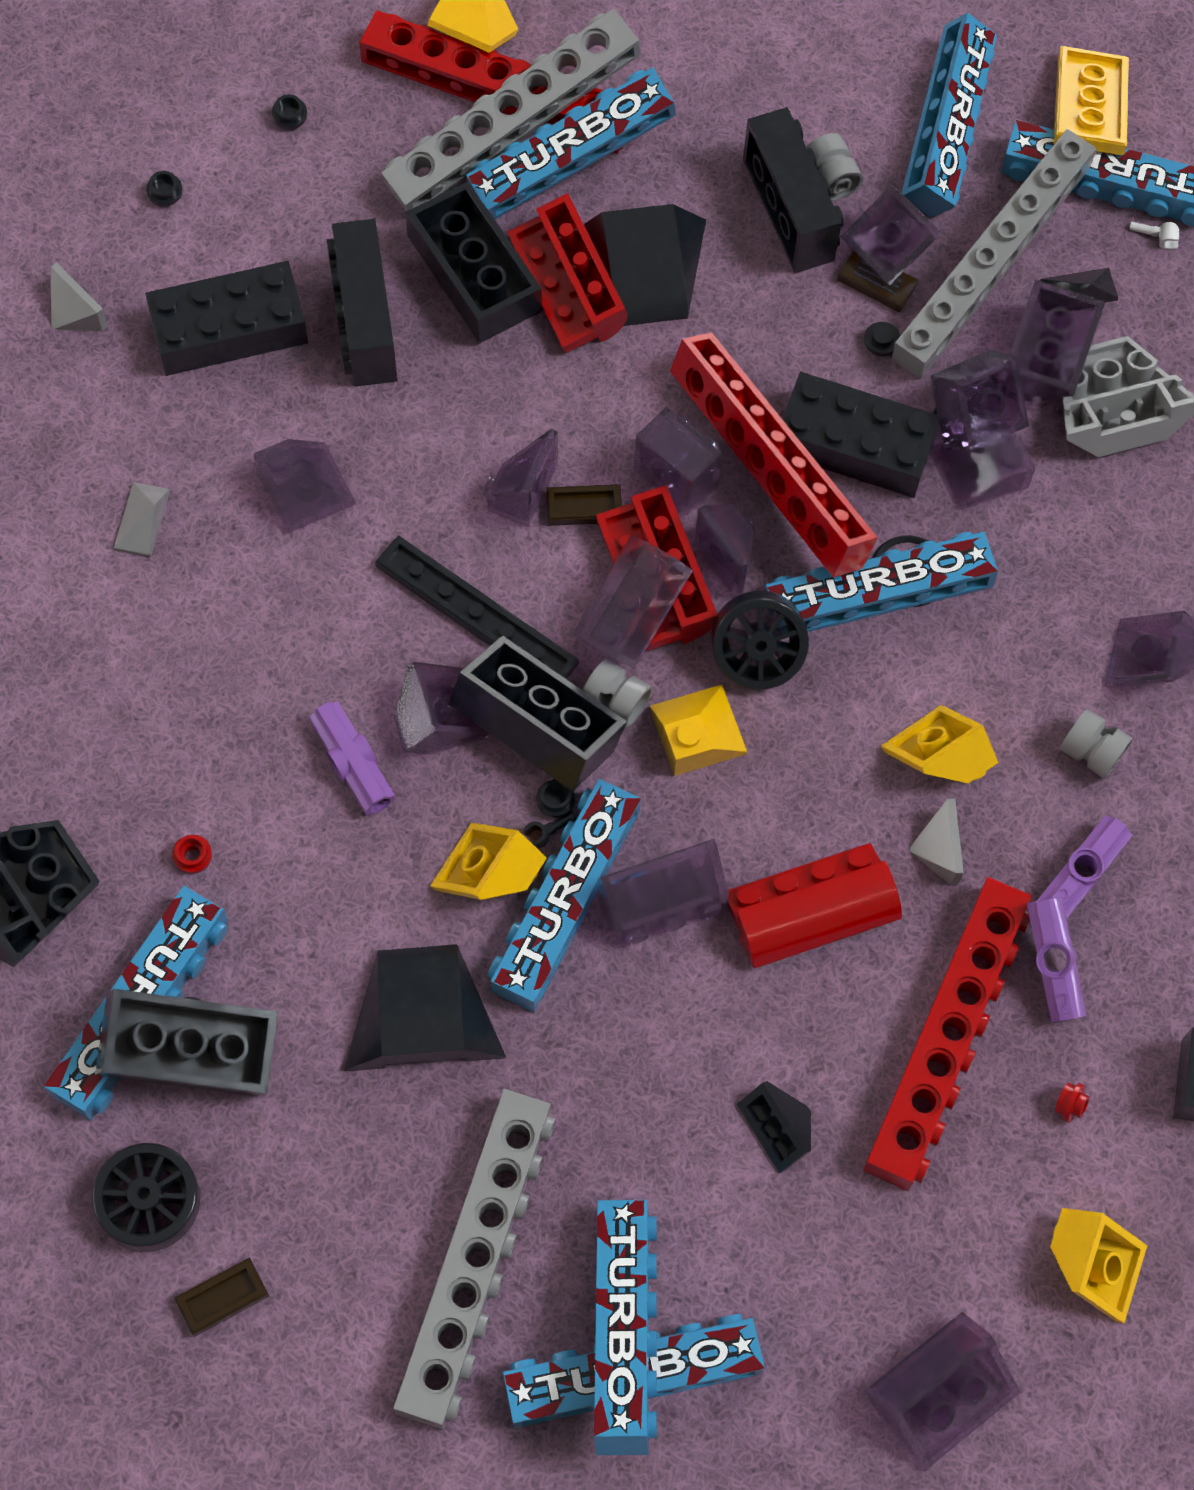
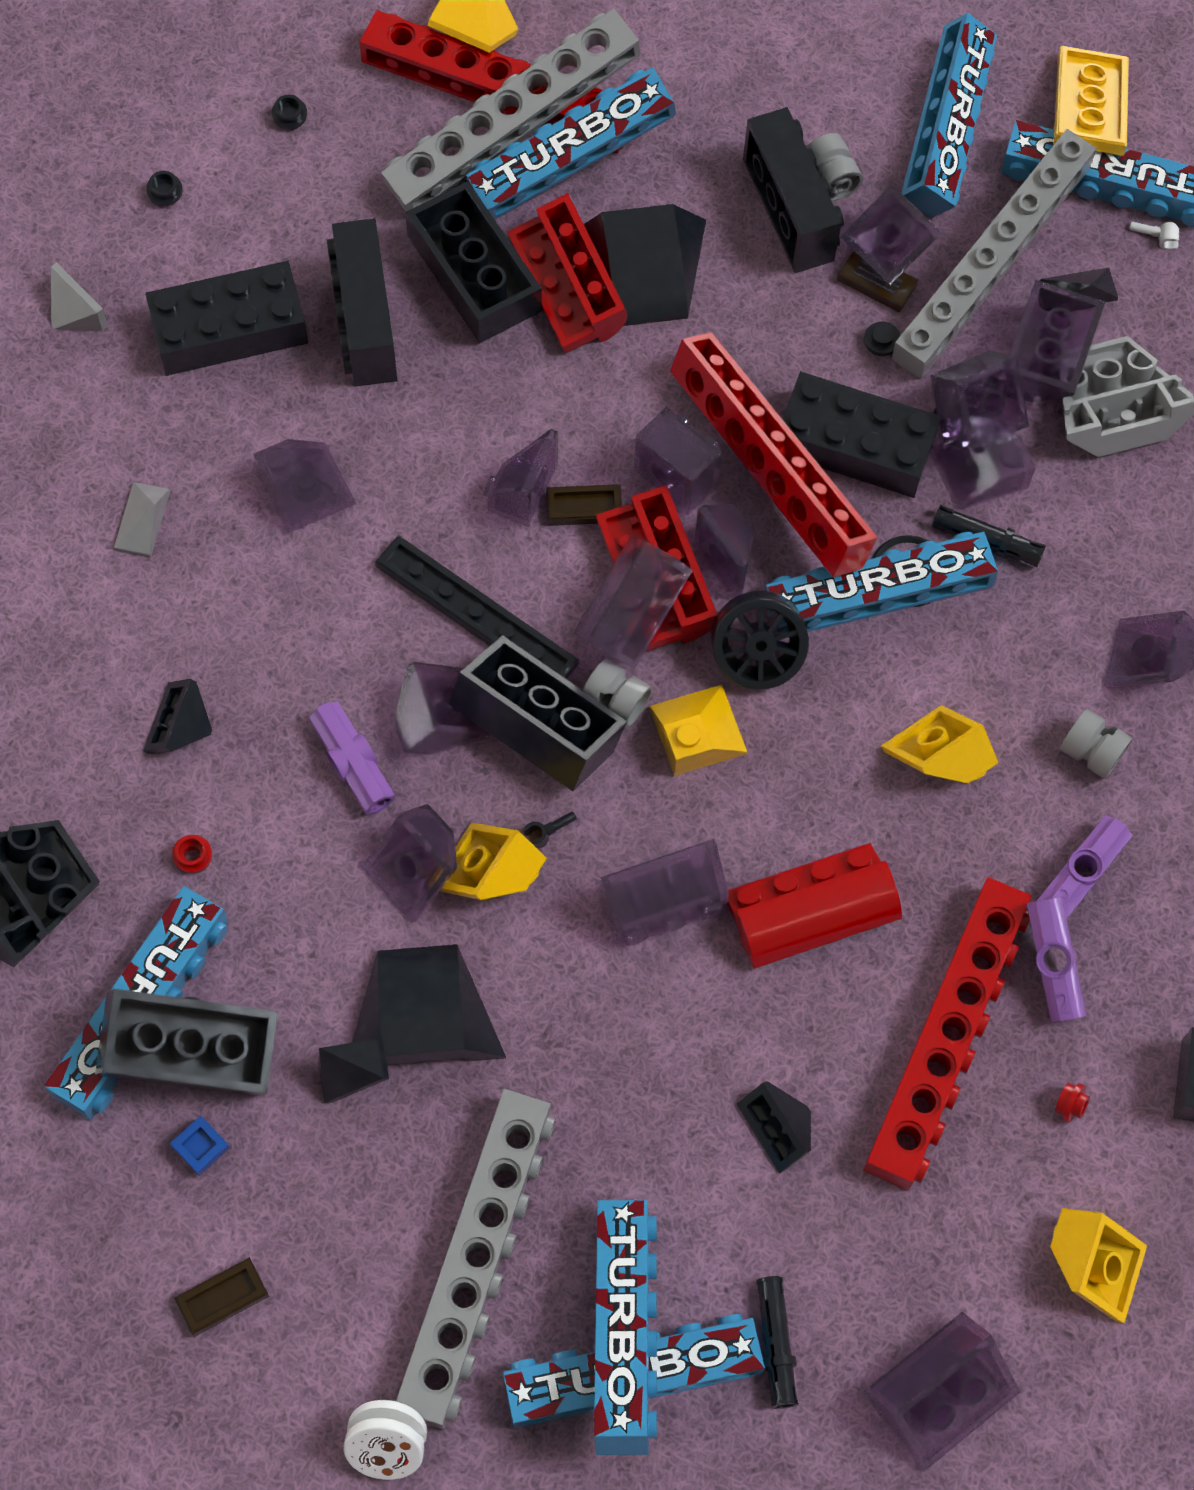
(145, 1196): black wheel -> none
(179, 718): none -> black slope
(200, 1145): none -> blue plate
(351, 1068): none -> black slope
(385, 1439): none -> white head
(413, 860): none -> clear purple slope
(555, 799): black plate -> none
(565, 895): brick -> none
(779, 1358): none -> black pin
(940, 844): light grey slope -> none
(999, 539): none -> black pin

